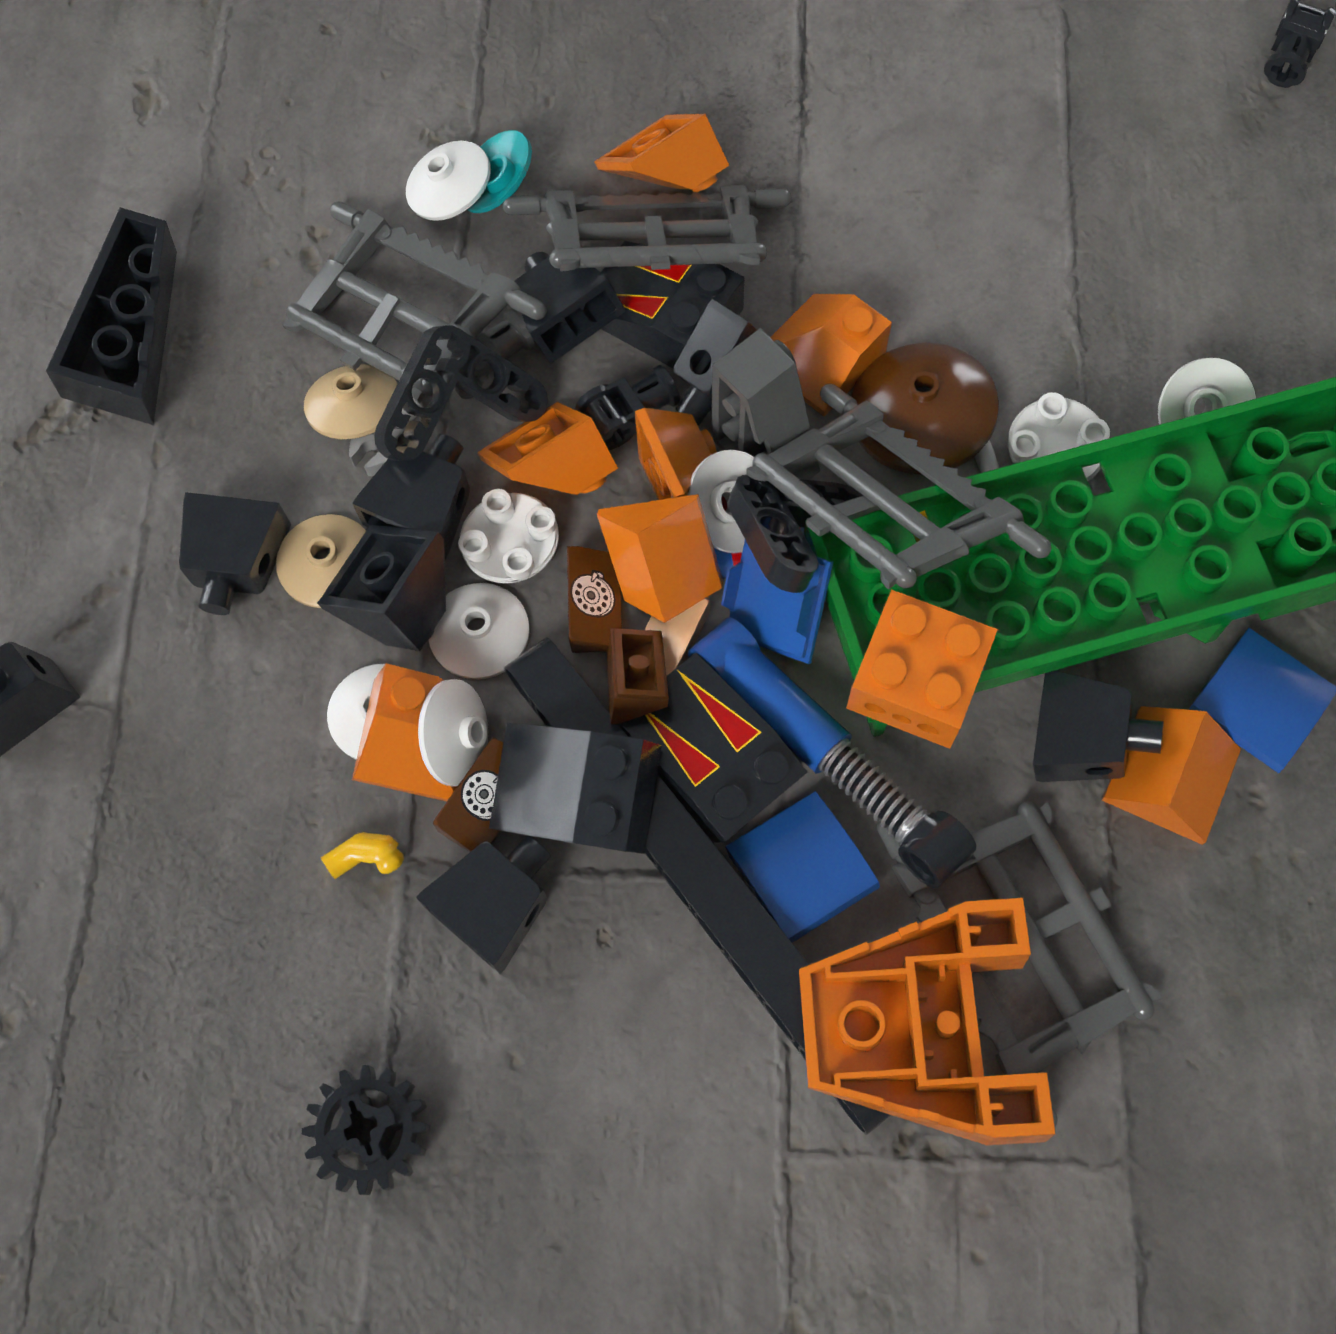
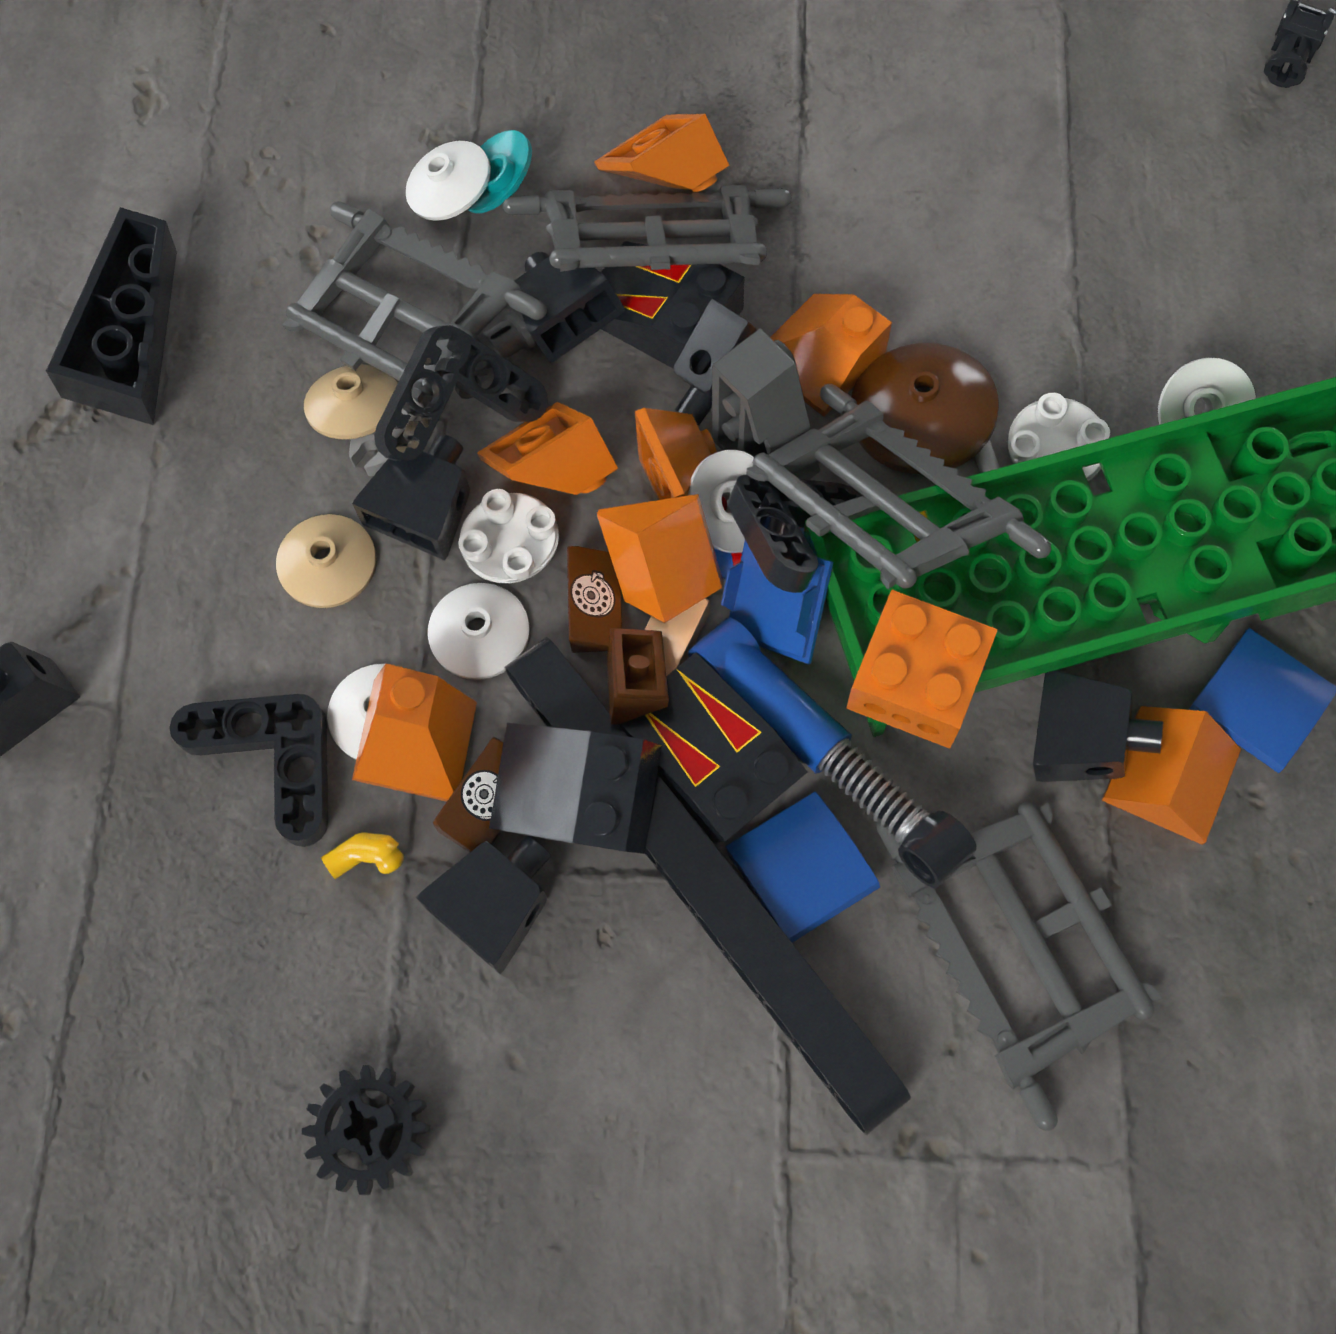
(229, 546): black torso -> none
(287, 747): none -> black beam
(391, 586): black slope -> none
(452, 730): white dish -> none
(620, 401): black connector -> none
(901, 1026): orange wedge -> none

